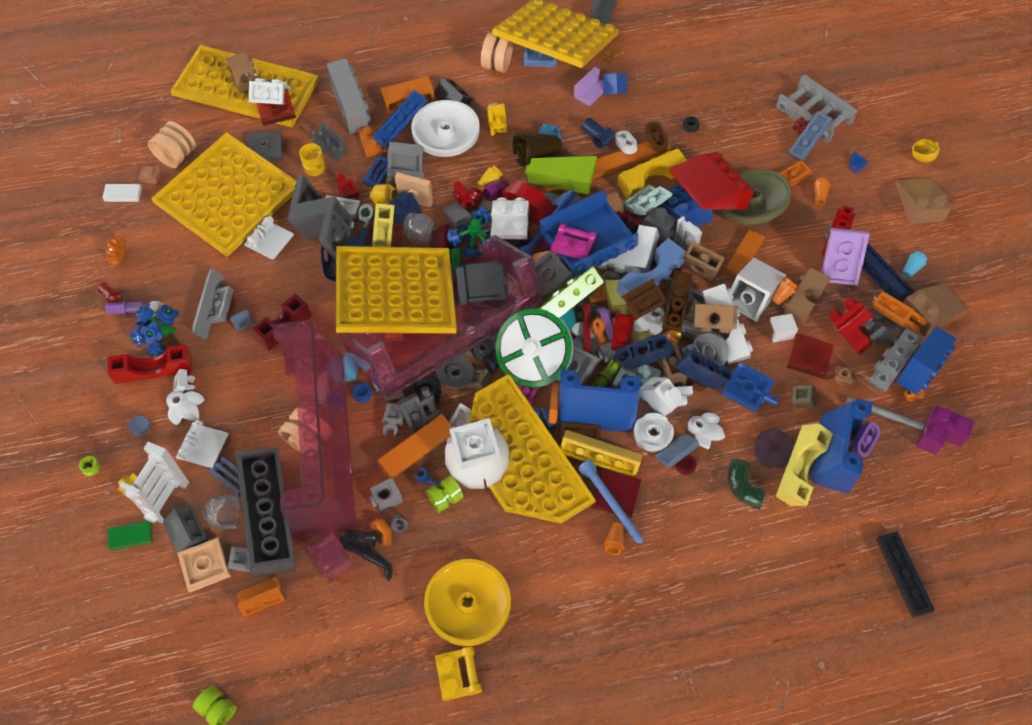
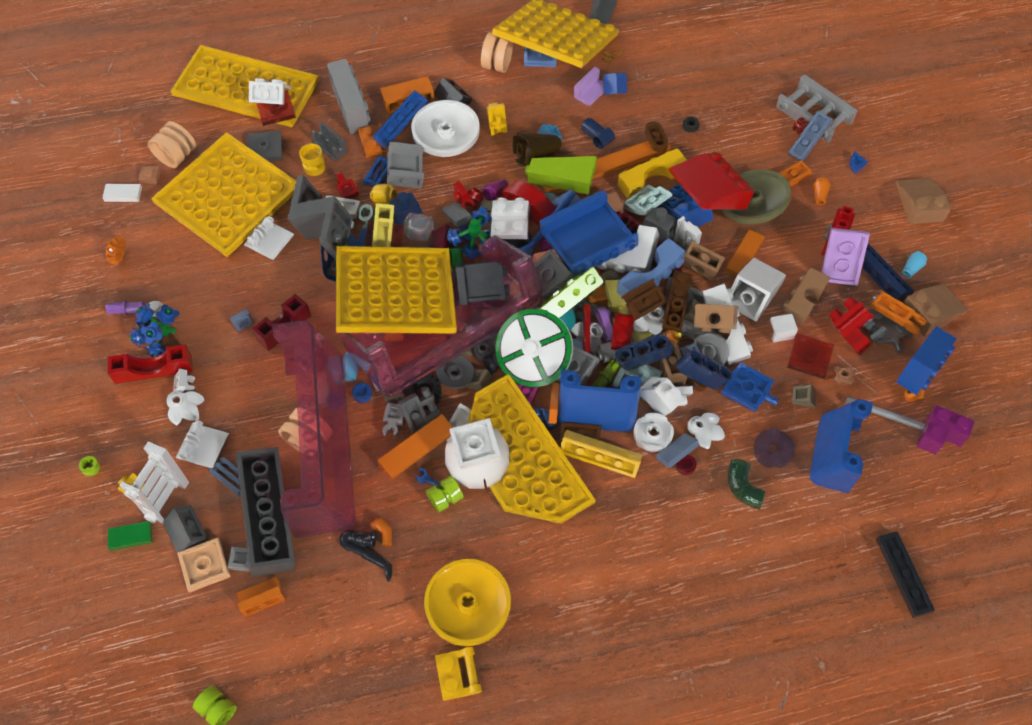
(111, 295): clear red pin -> none
(139, 425): sand blue tile -> none
(213, 304): light grey bracket -> none
(222, 512): clear piece -> none
(241, 71): medium nougat brick -> none
(330, 556): clear pink brick -> none
(385, 487): light grey brick -> none
(396, 525): flat silver hinge -> none
(417, 186): light nougat plate -> none
(491, 175): yellow cone -> none
(572, 246): dark pink plate -> none
(588, 469): medium blue piece -> none
(598, 329): orange arm -> none
(615, 540): orange cone -> none
(623, 489): dark red tile -> none
(626, 142): white beam -> none
(784, 291): orange cone -> none
(811, 443): light yellow arch -> none
(865, 439): medium lavender plate -> none
(894, 360): light grey bracket -> none
(925, 150): yellow hair -> none

